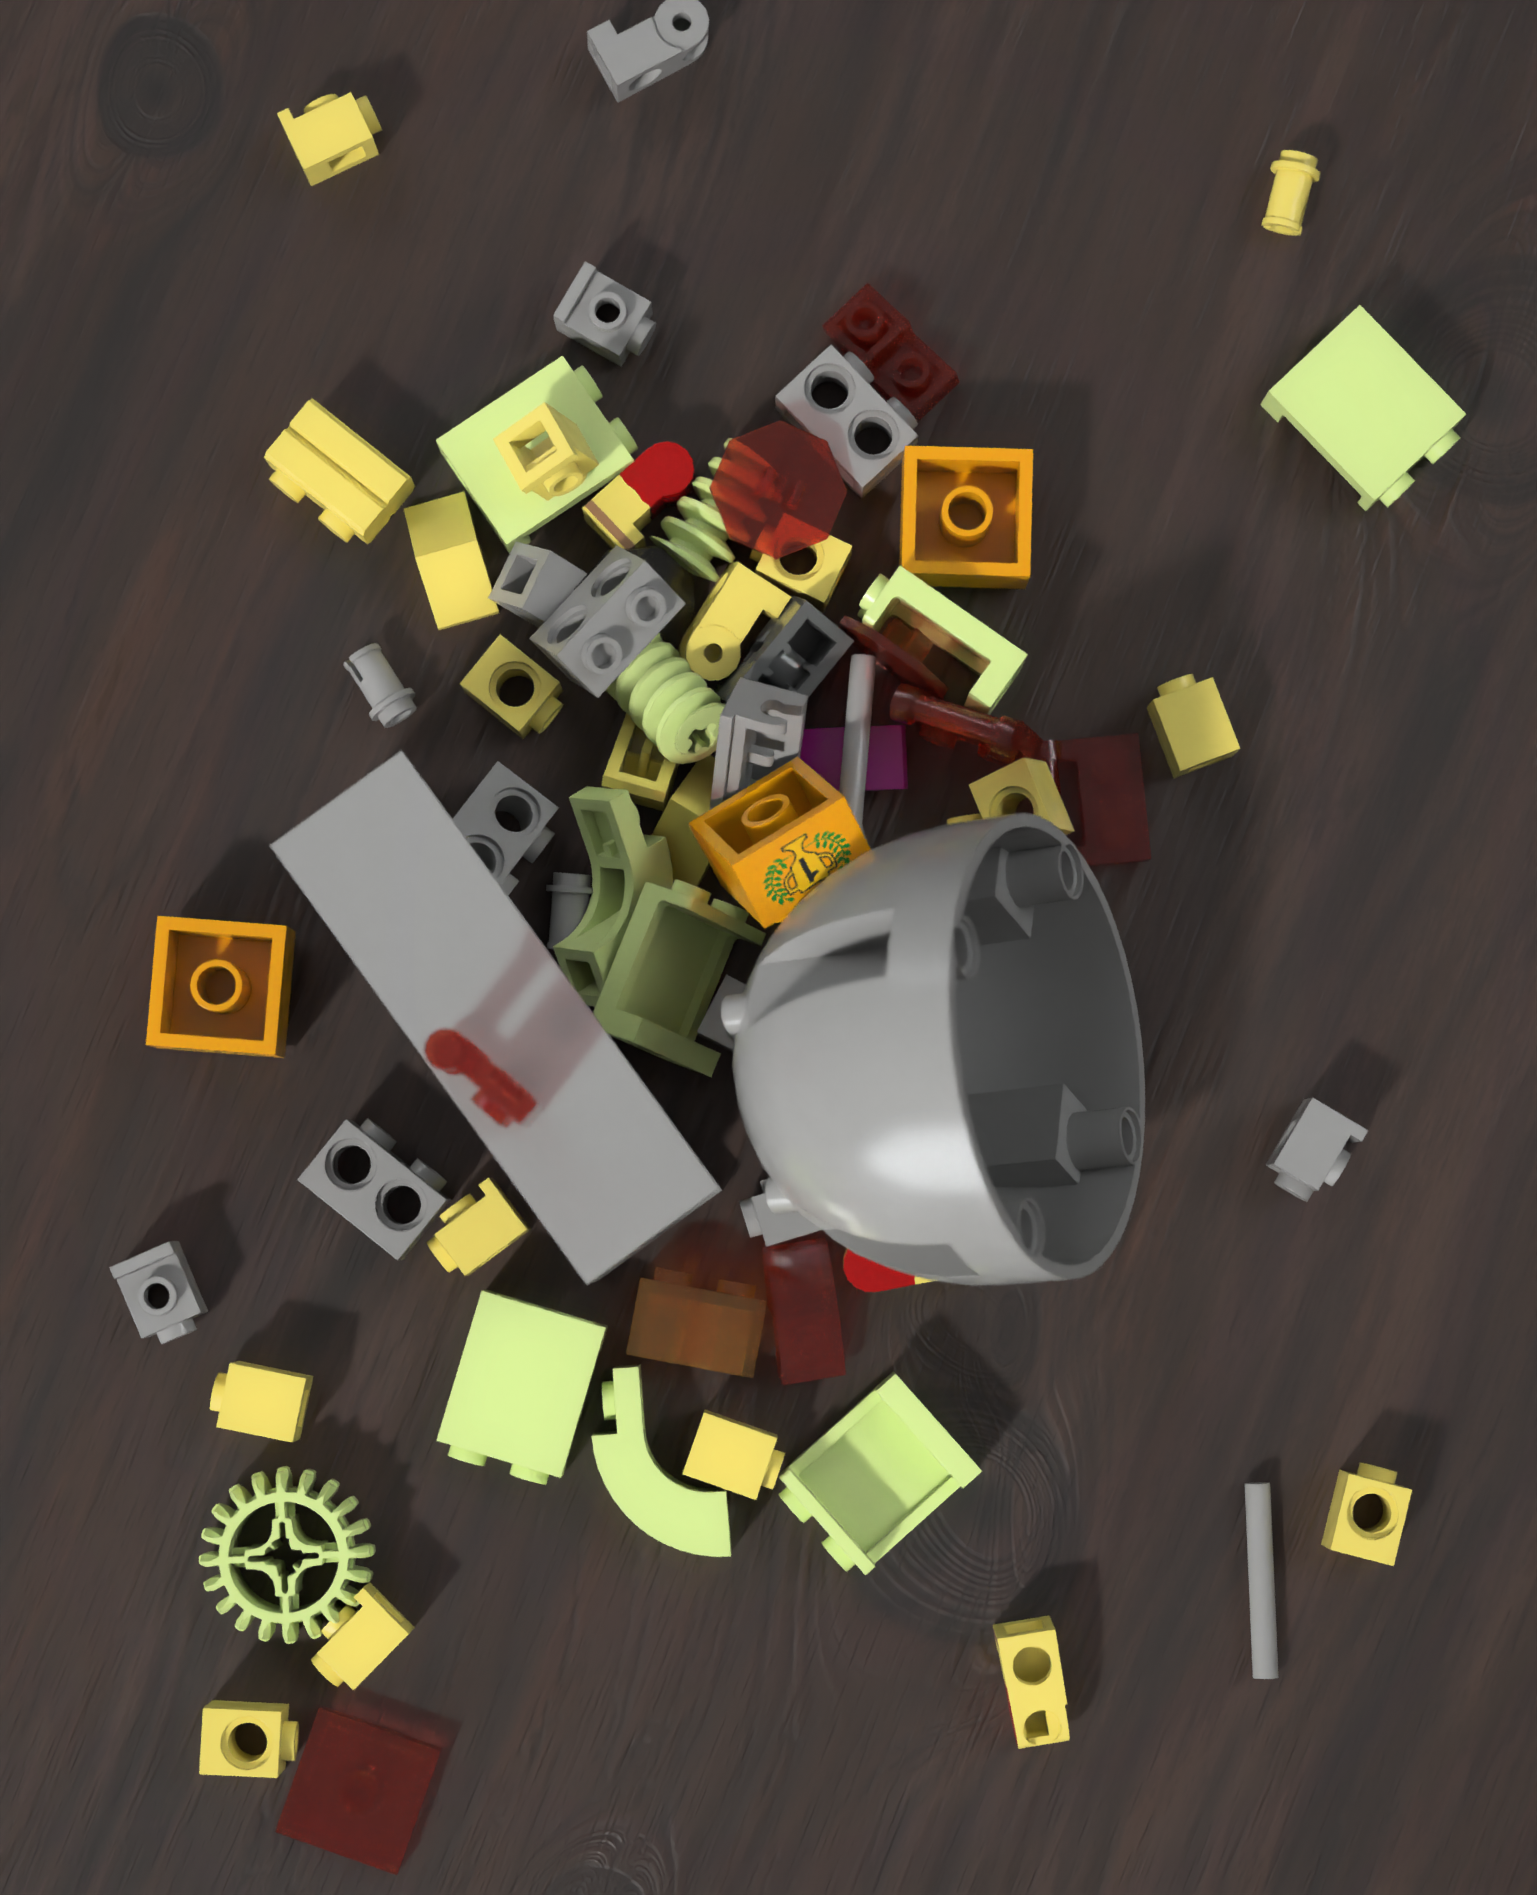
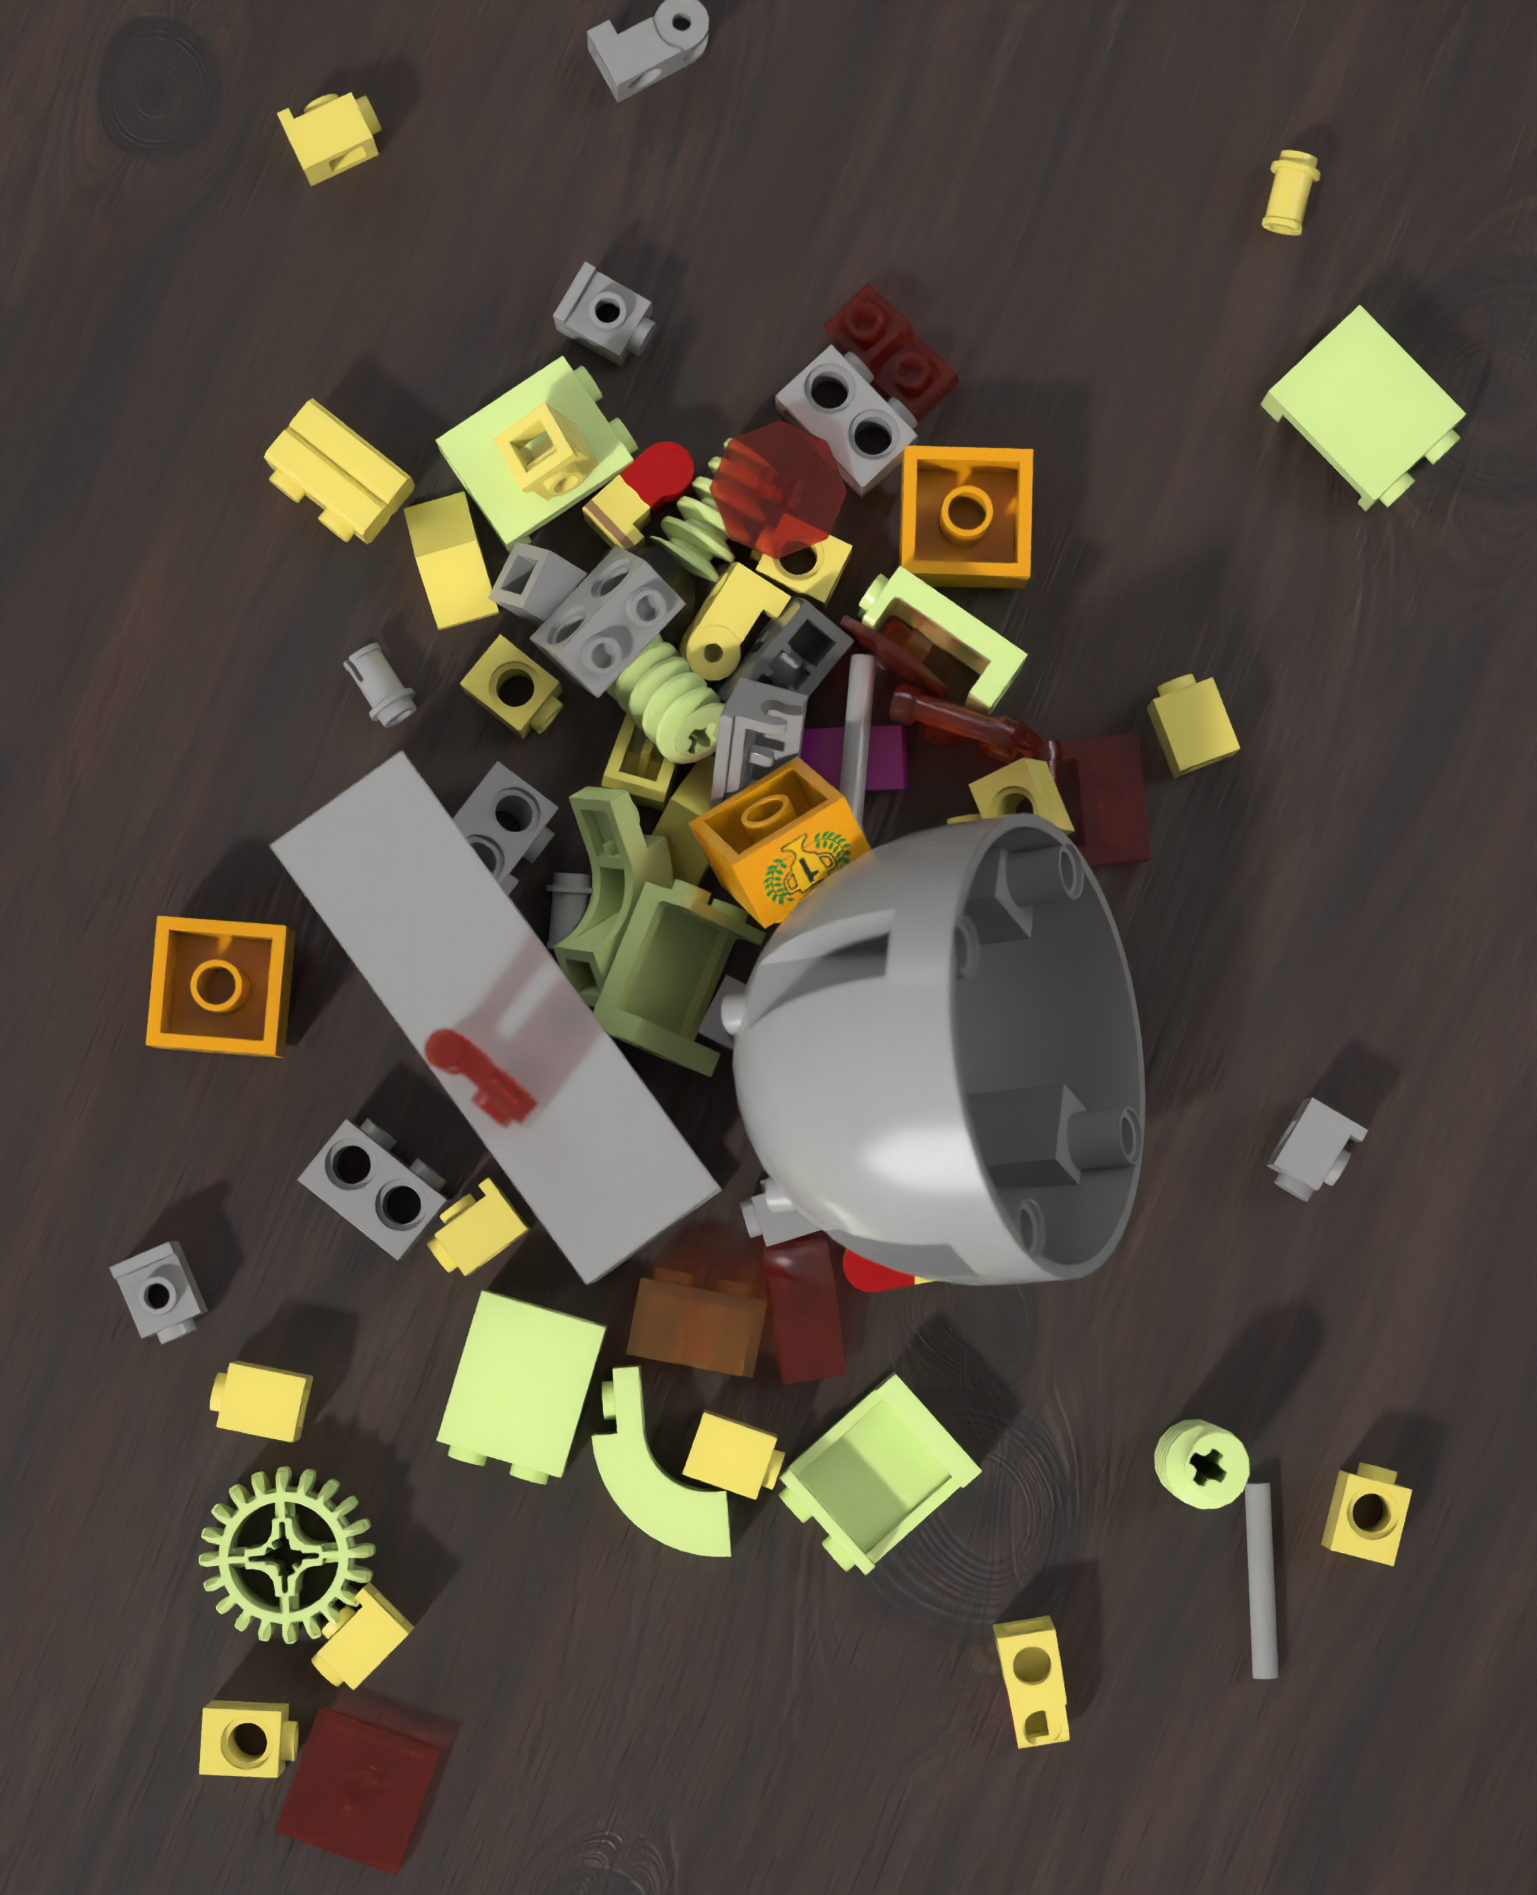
(1220, 1447): none -> yellowish green piece

